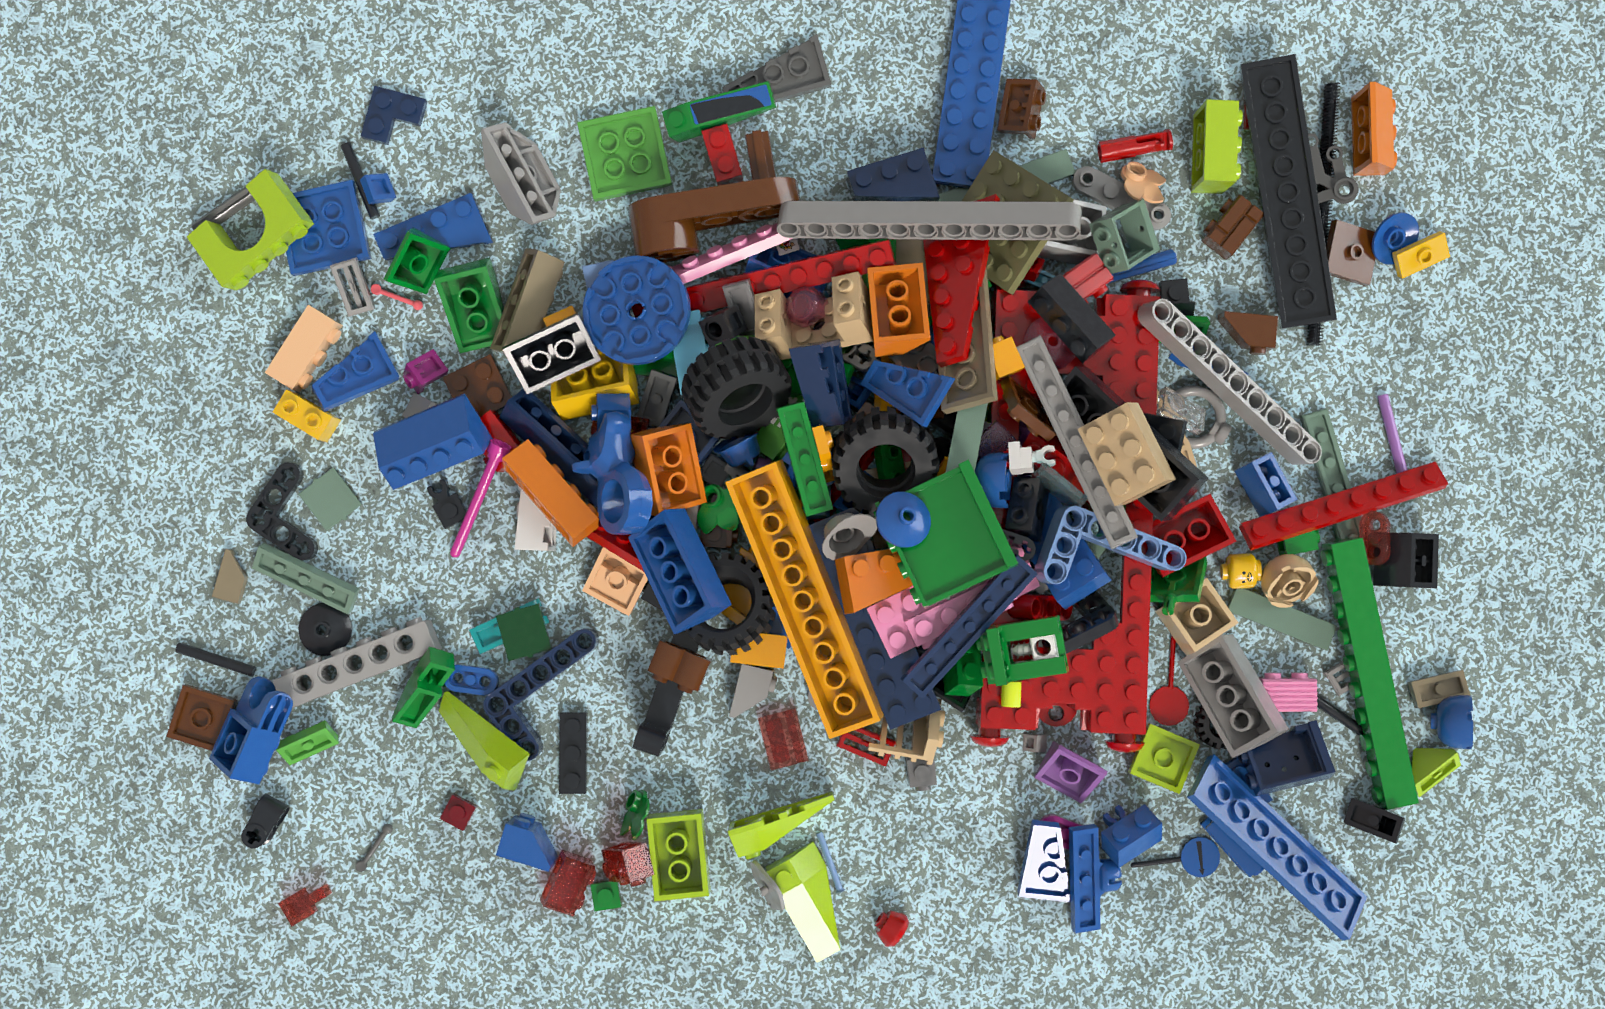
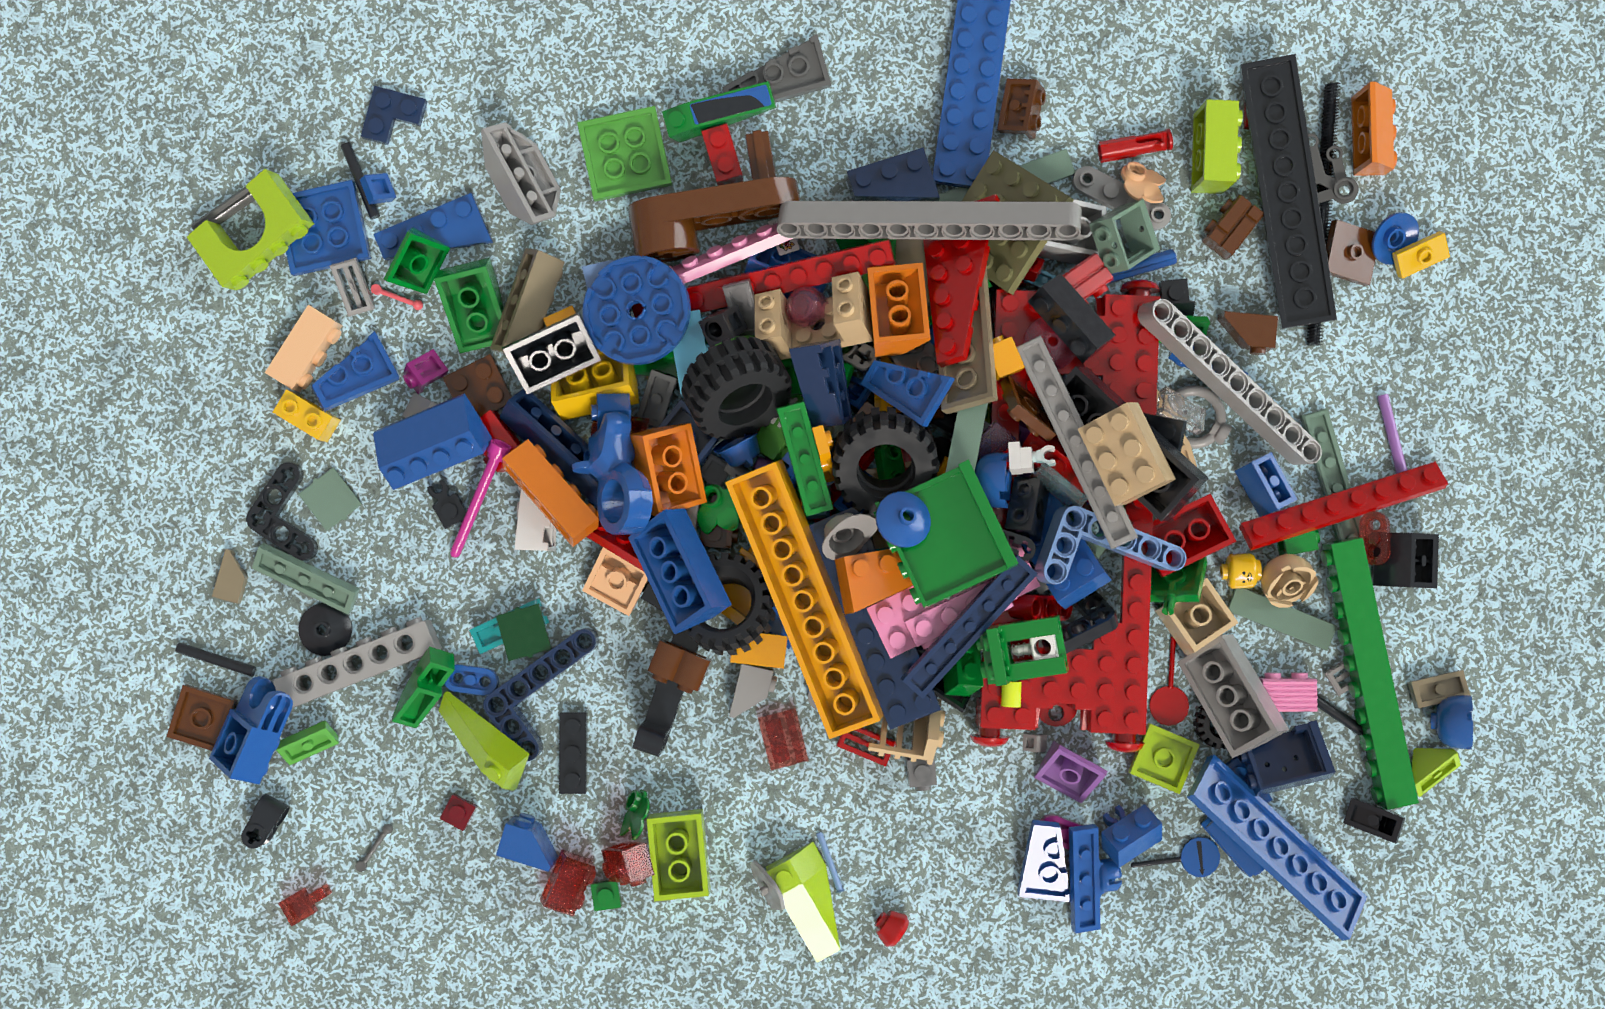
(763, 829): lime wedge -> none

